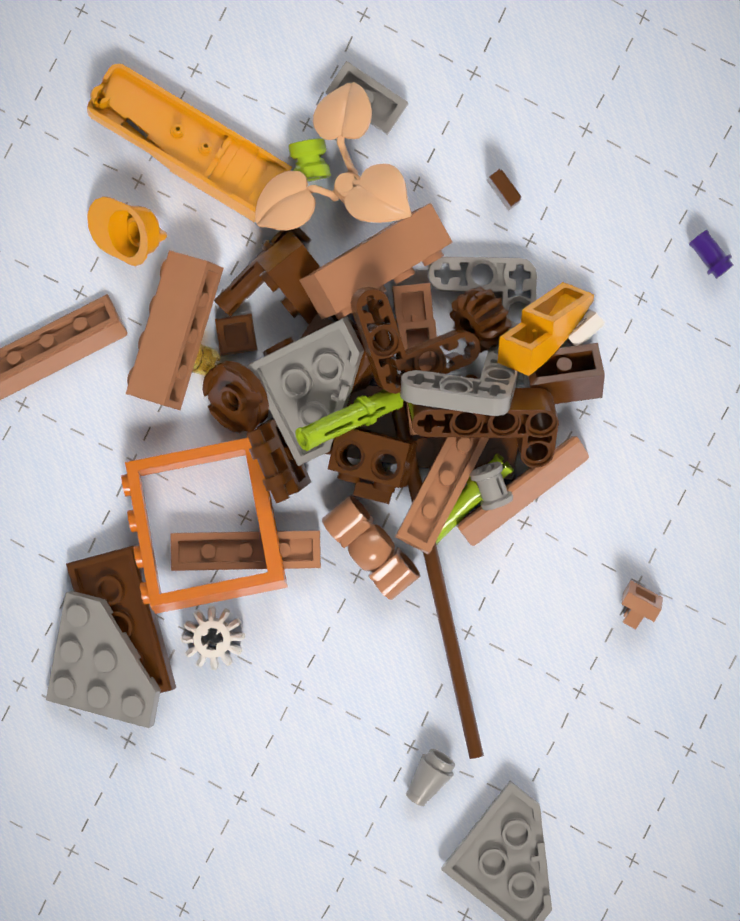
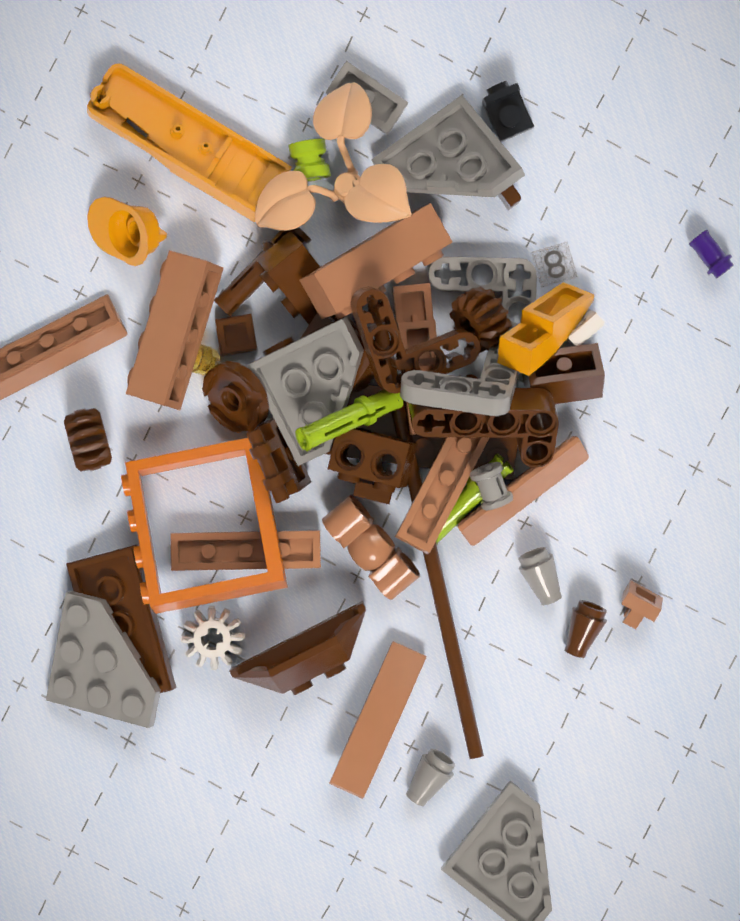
(87, 439): none -> reddish brown gear
(305, 655): none -> reddish brown wedge
(377, 720): none -> nougat slope
(453, 155): none -> light grey plate
(507, 111): none -> black bracket
(541, 574): none -> light grey cone
(554, 264): none -> clear tile
(584, 627): none -> reddish brown cone

